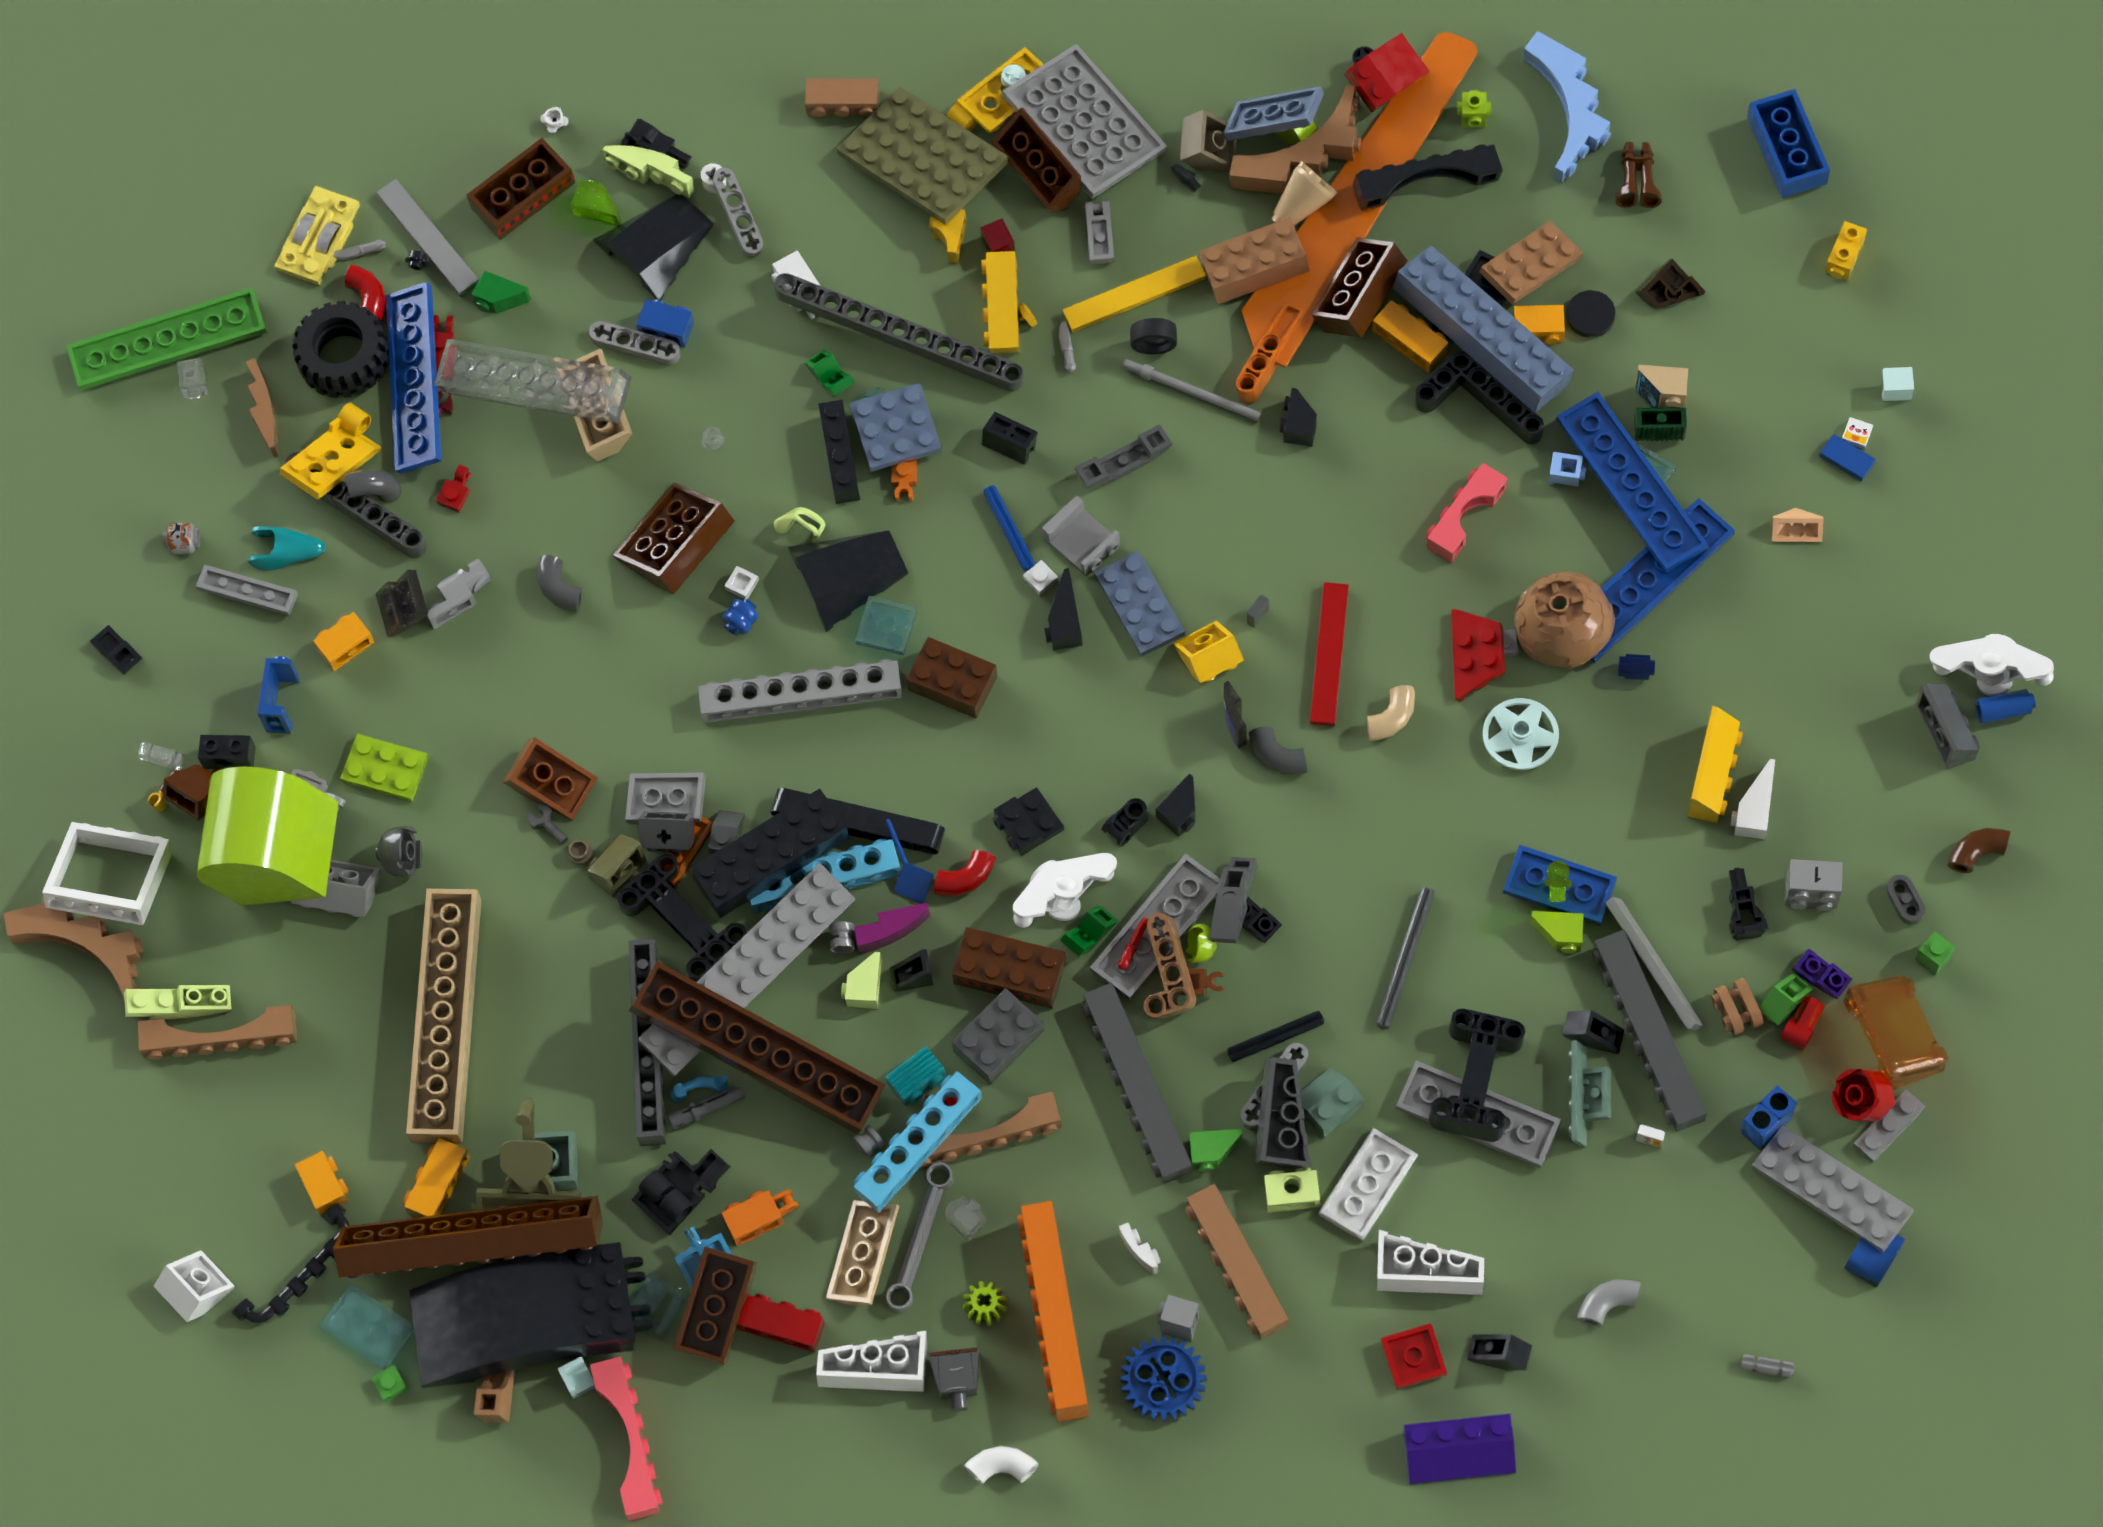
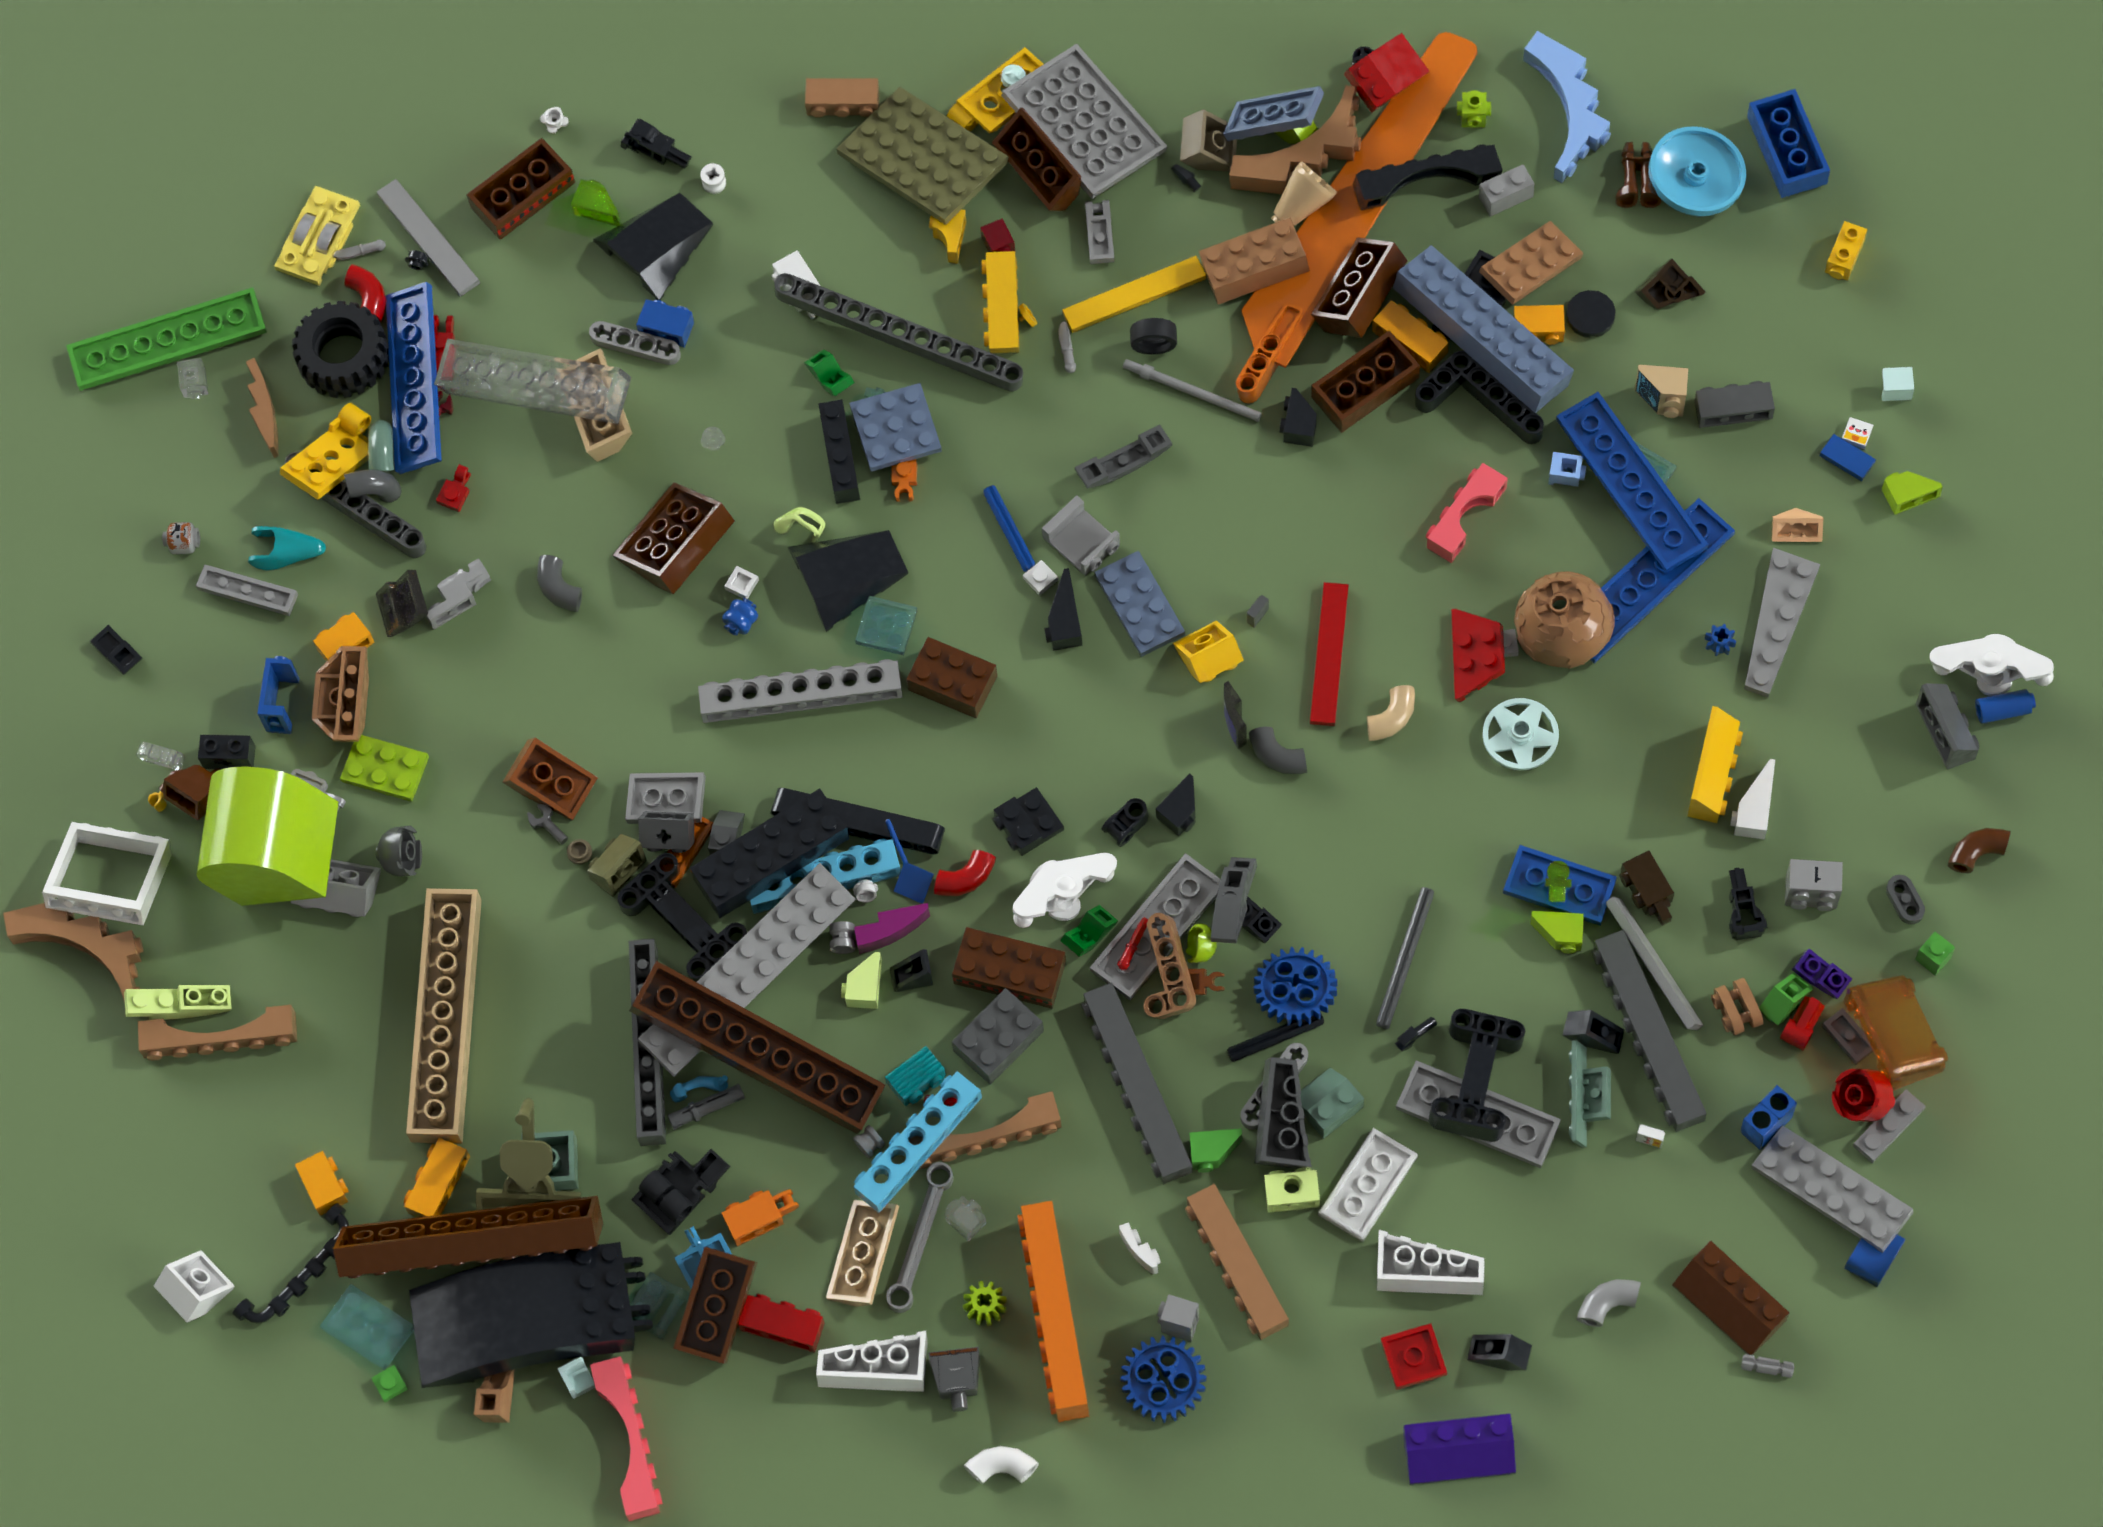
(342, 694): none -> medium nougat wedge
(380, 446): none -> sand green cylinder
(498, 294): green slope -> none
(644, 164): yellowish green slope -> none
(734, 213): light grey beam -> none
(865, 890): none -> white plate
(1009, 437): black hinge -> none
(1299, 966): none -> blue gear
(1365, 381): none -> reddish brown brick
(1407, 1039): none -> black bar
(1506, 190): none -> light grey brick
(1636, 666): clear blue brick -> none
(1648, 886): none -> dark brown hinge
(1660, 423): dark green brick -> none
(1697, 171): none -> medium azure dish
(1725, 634): none -> blue gear
(1731, 1299): none -> reddish brown slope
(1734, 404): none -> dark grey brick
(1782, 604): none -> light grey wing
(1848, 1036): none -> dark grey plate
(1909, 490): none -> lime slope

